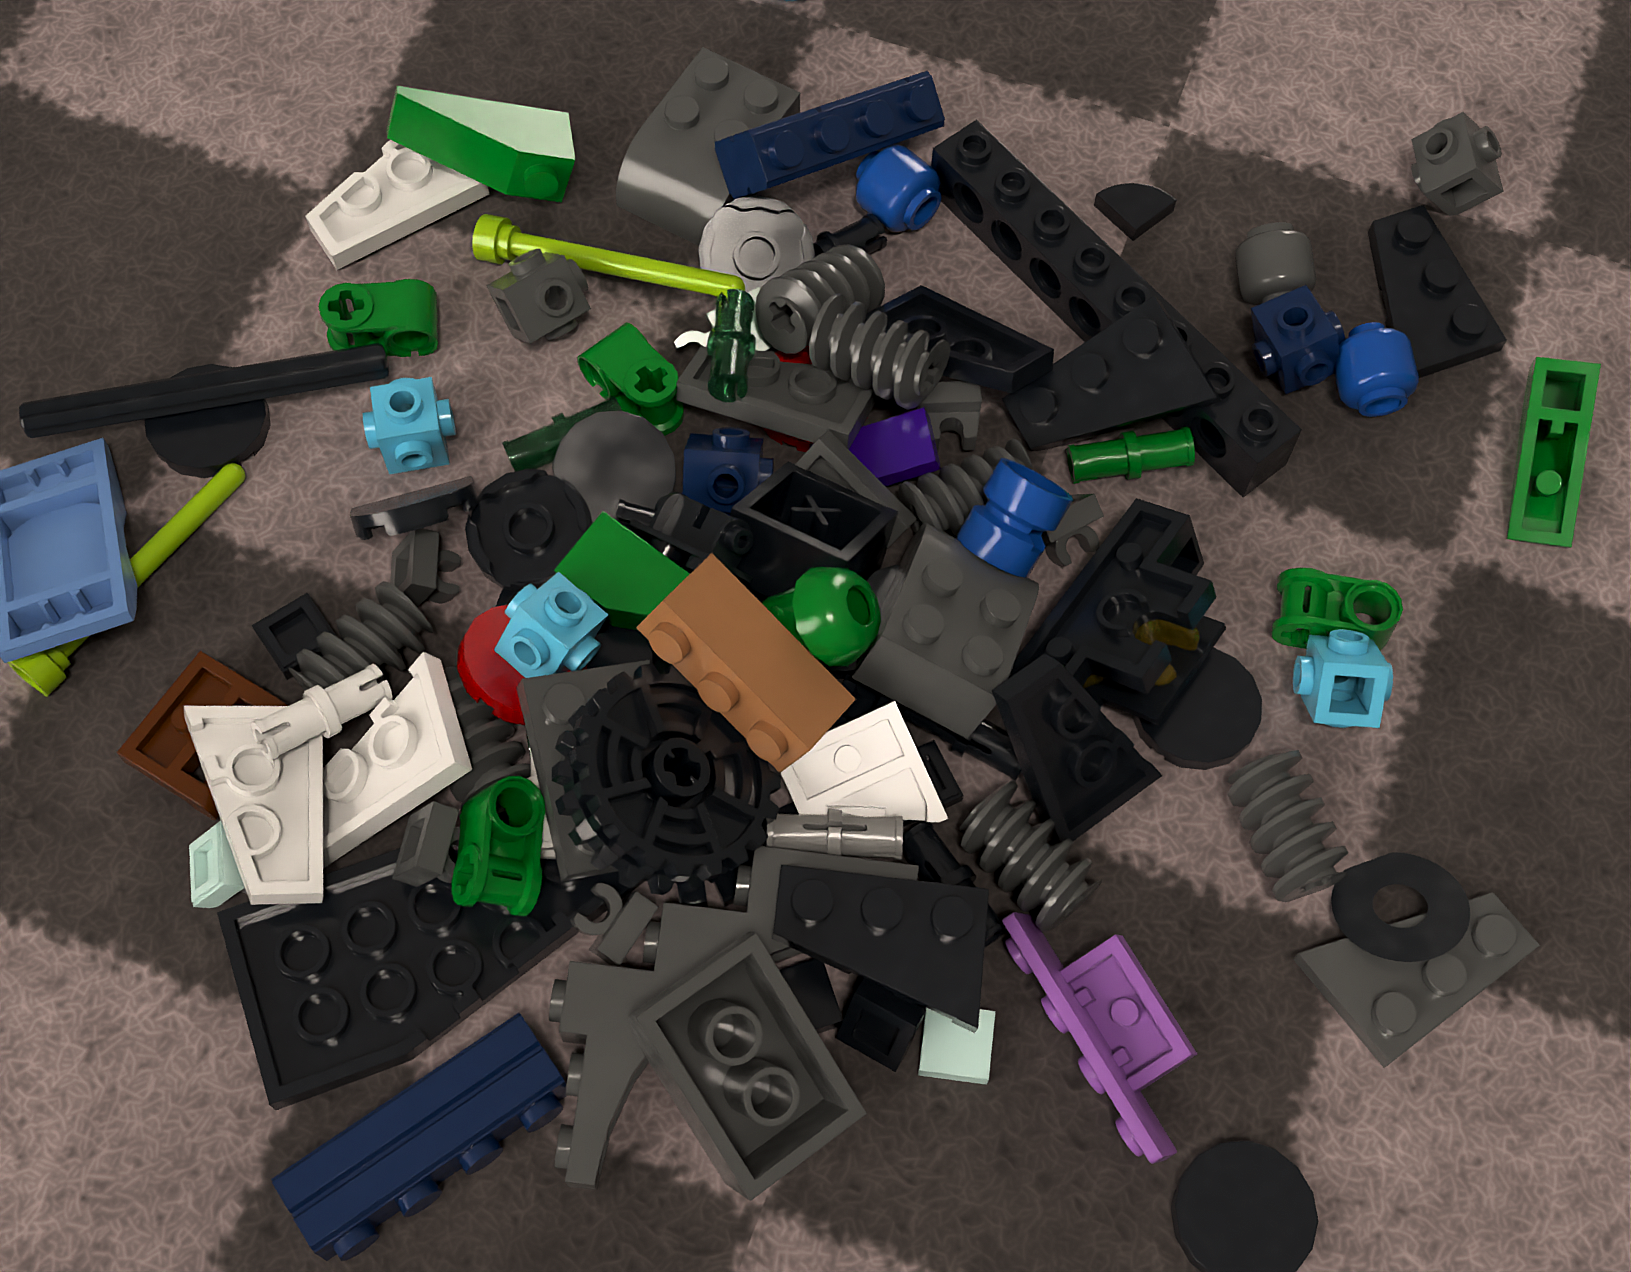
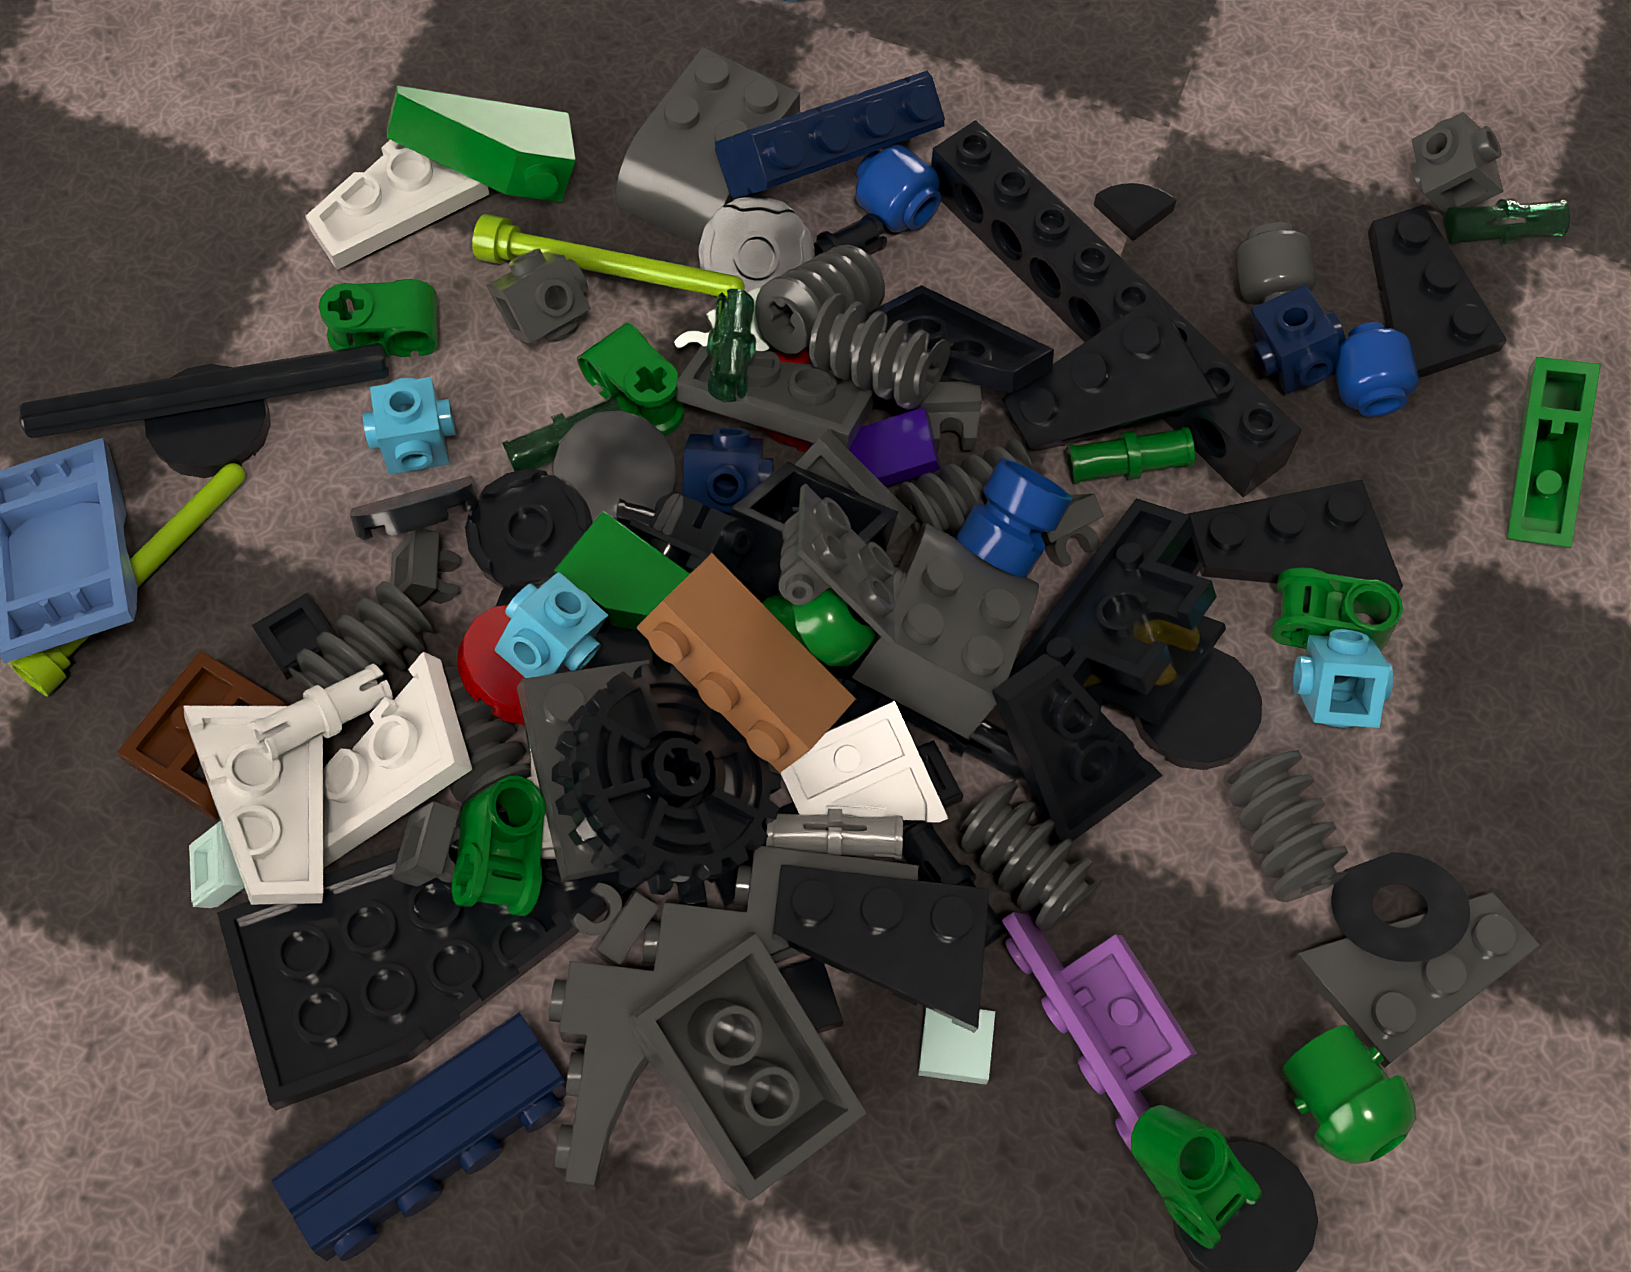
(827, 553): none -> dark grey hinge
(880, 1024): black tile -> none
(1192, 1171): none -> green piece
(1311, 528): none -> black wing
(1350, 1096): none -> green piece
(1540, 217): none -> clear green pin

